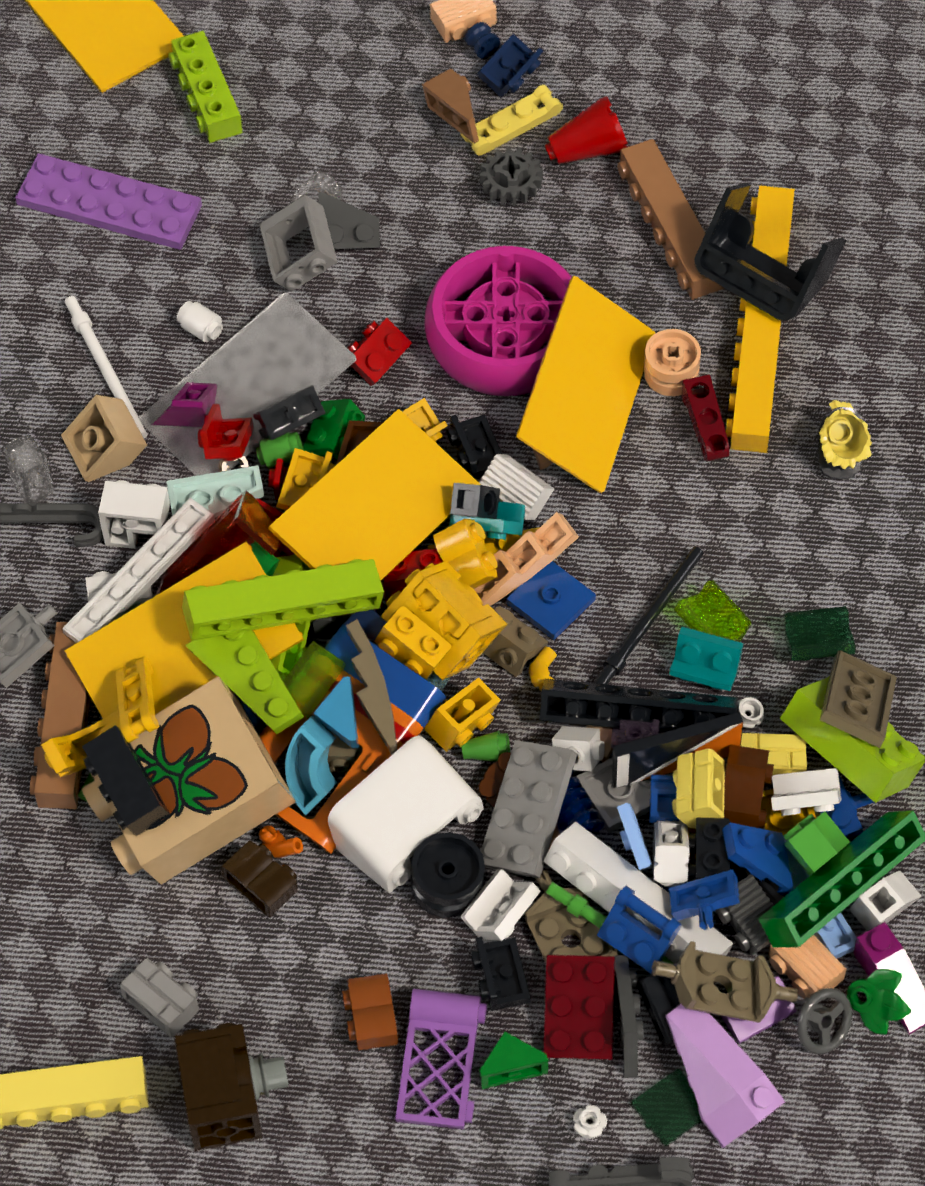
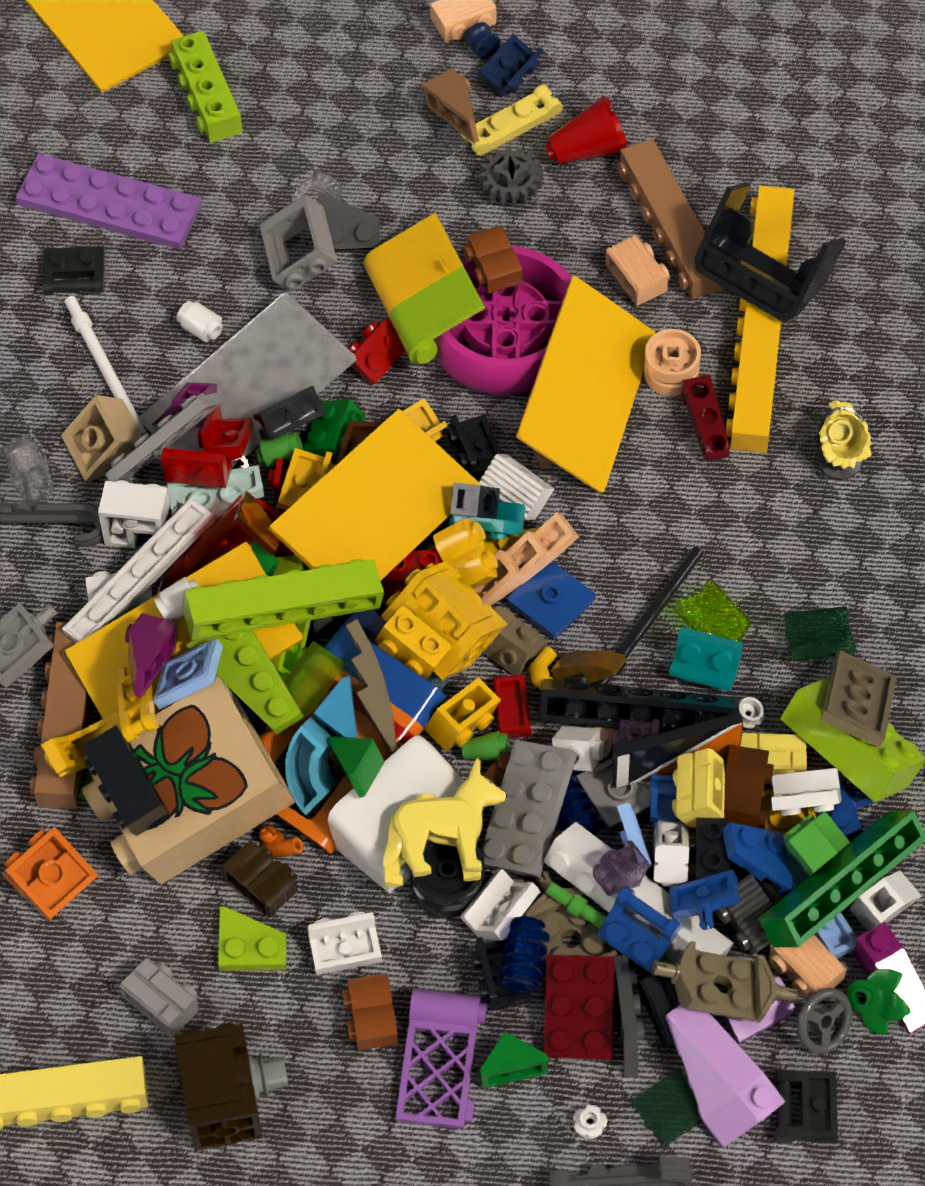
(49, 872): none -> orange plate
(74, 263): none -> pearl dark grey plate
(150, 647): none -> magenta slope
(169, 431): none -> light grey plate
(171, 599): none -> white brick
(188, 673): none -> light blue plate
(195, 467): none -> red bracket
(249, 944): none -> lime wing
(344, 942): none -> white bracket
(359, 760): none -> green slope
(422, 286): none -> door
(443, 821): none -> light yellow animal
(493, 259): none -> dark orange brick
(513, 708): none -> red tile
(524, 954): none -> clear blue piece
(592, 663): none -> pearl gold slope
(621, 869): none -> clear purple brick
(637, 270): none -> light nougat brick
(817, 1106): none -> pearl dark grey plate

